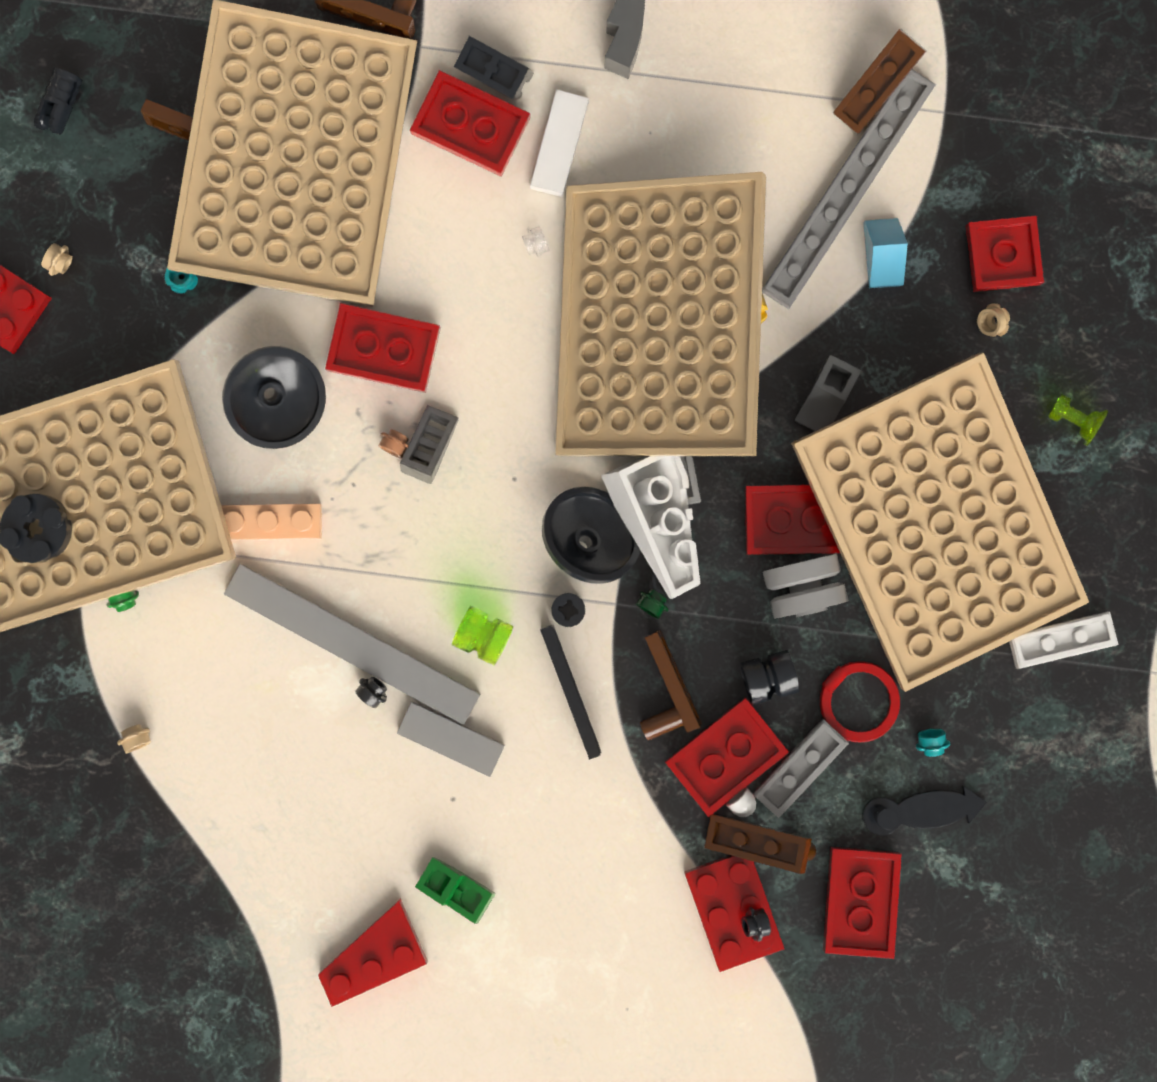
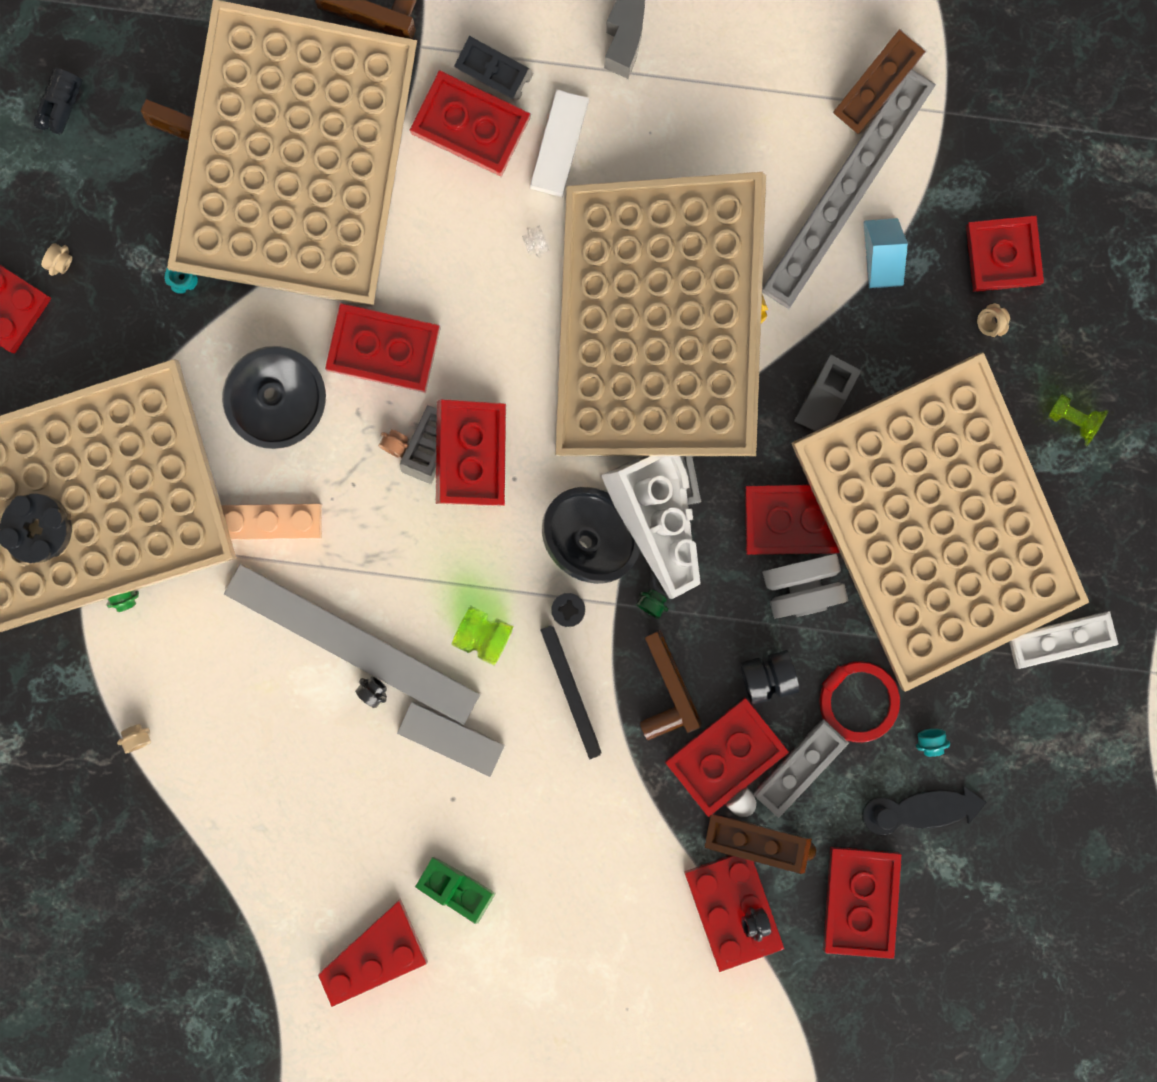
(470, 453): none -> red plate

